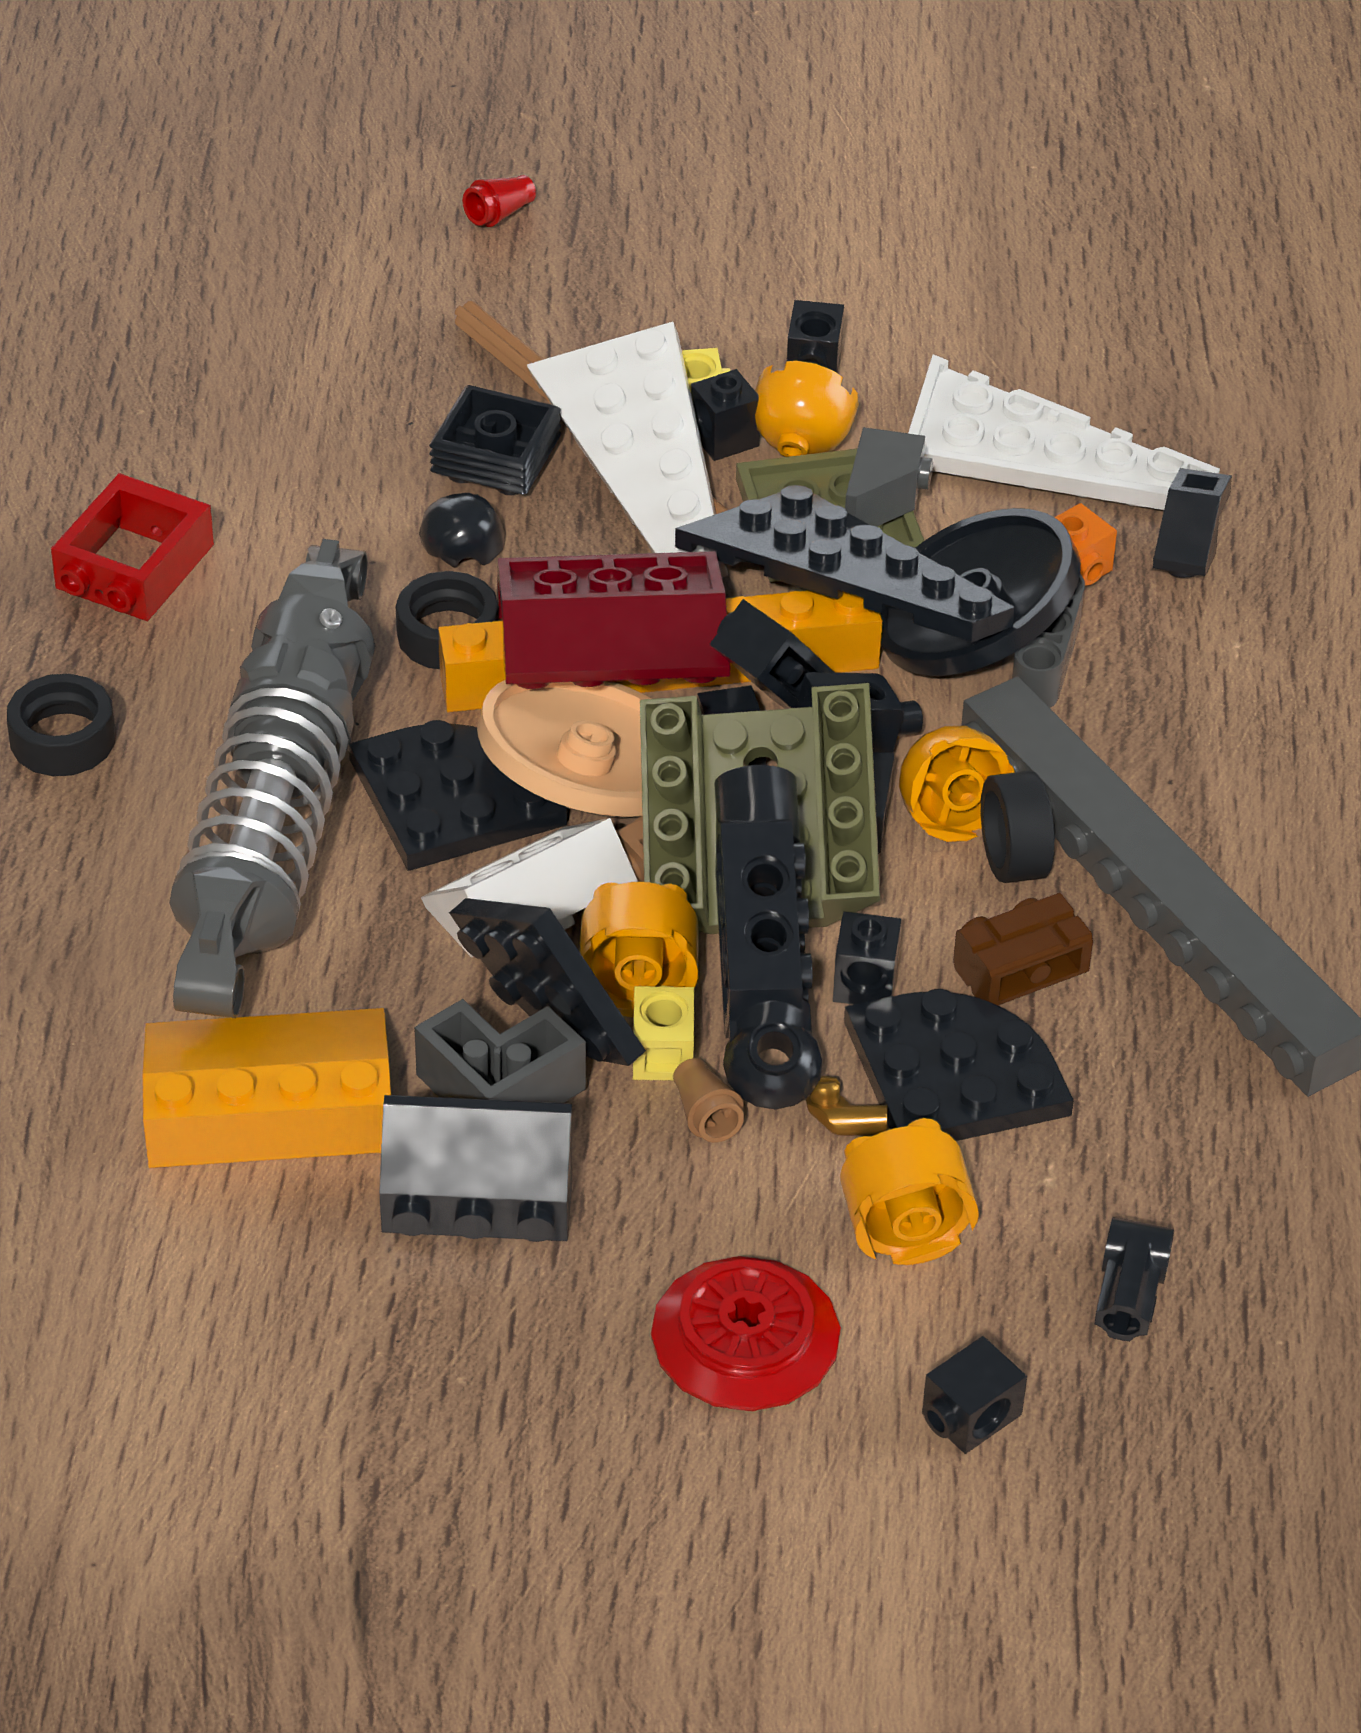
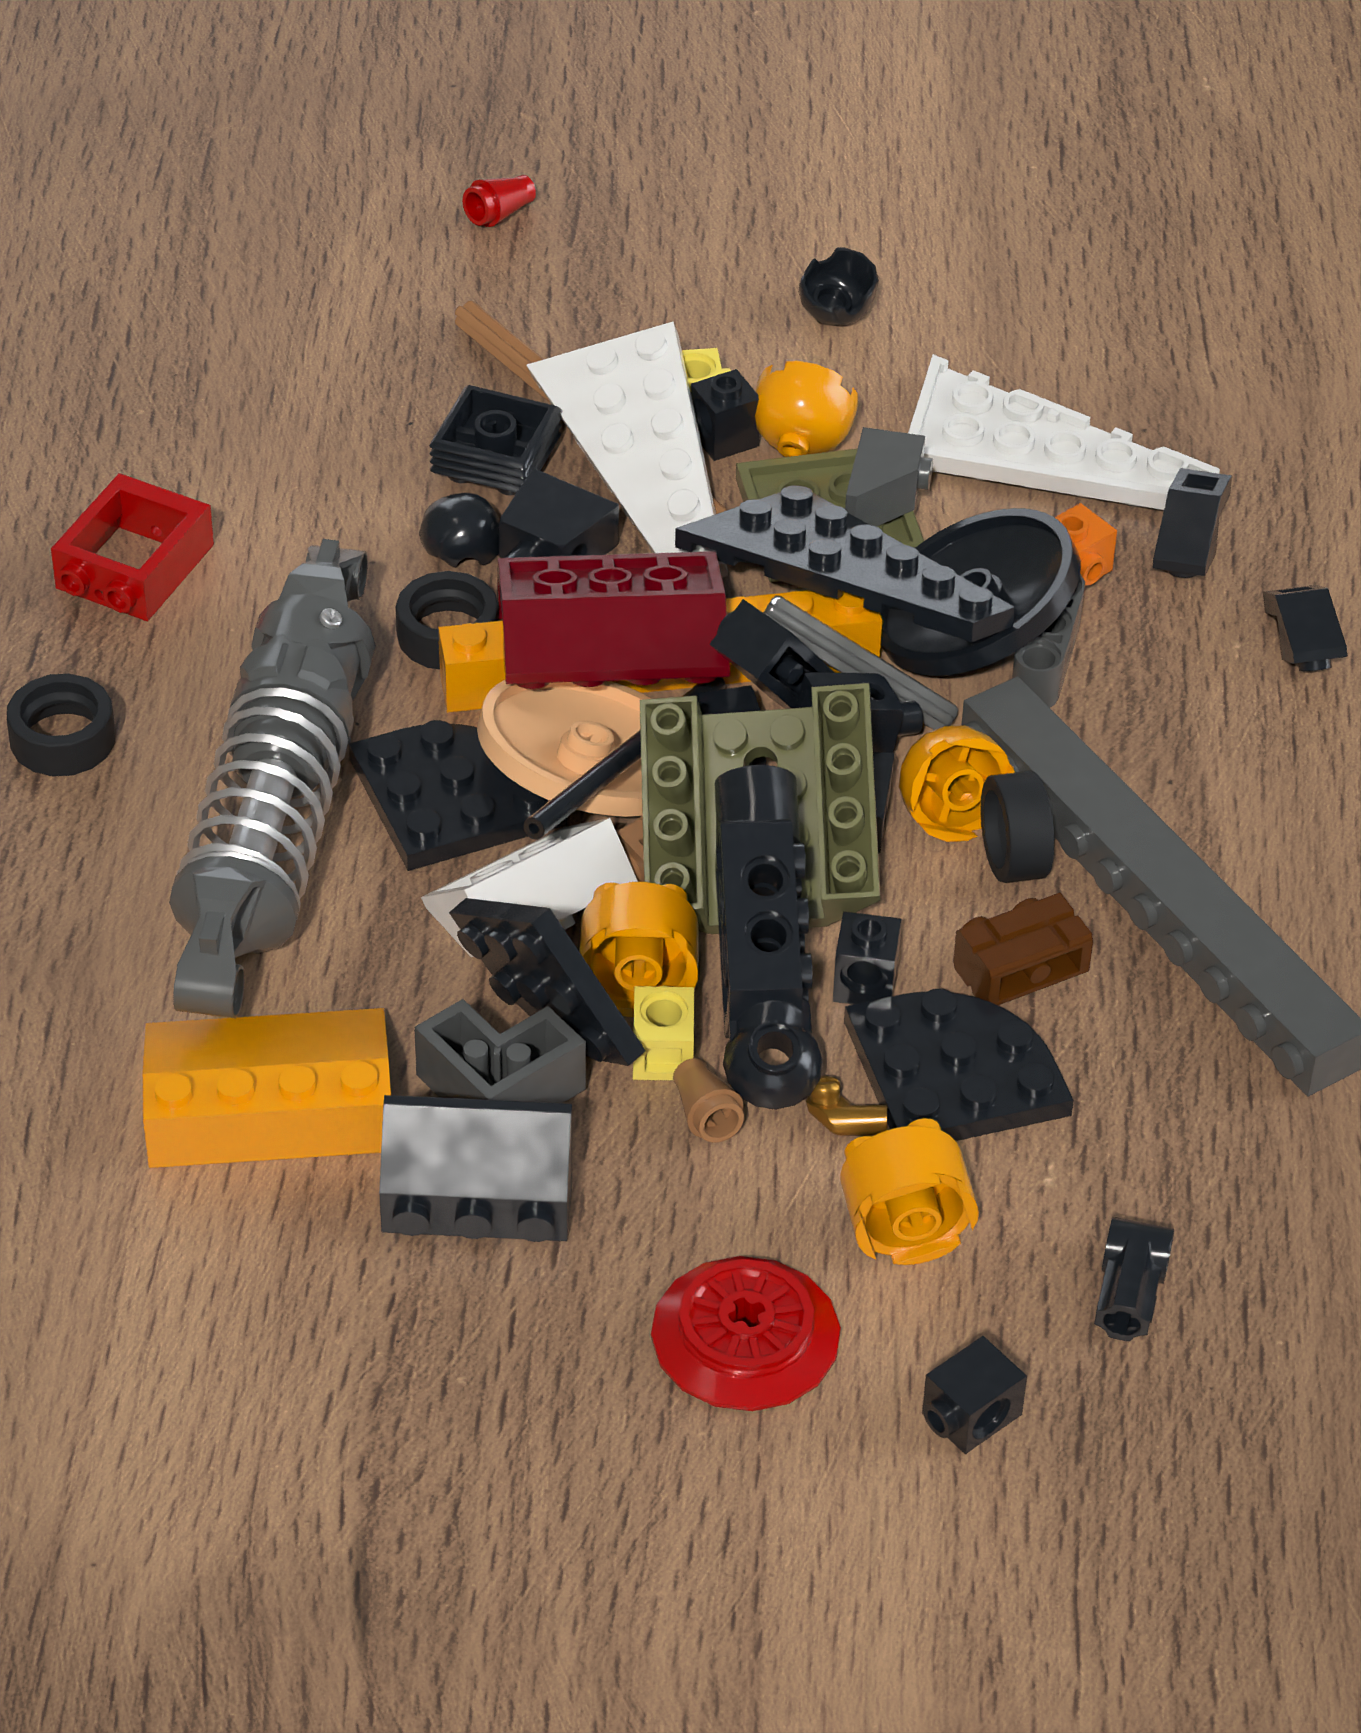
(557, 520): none -> black torso
(596, 778): none -> black piece
(816, 333): black brick -> none
(839, 287): none -> black hair
(852, 658): none -> dark grey axle
(1306, 626): none -> black slope

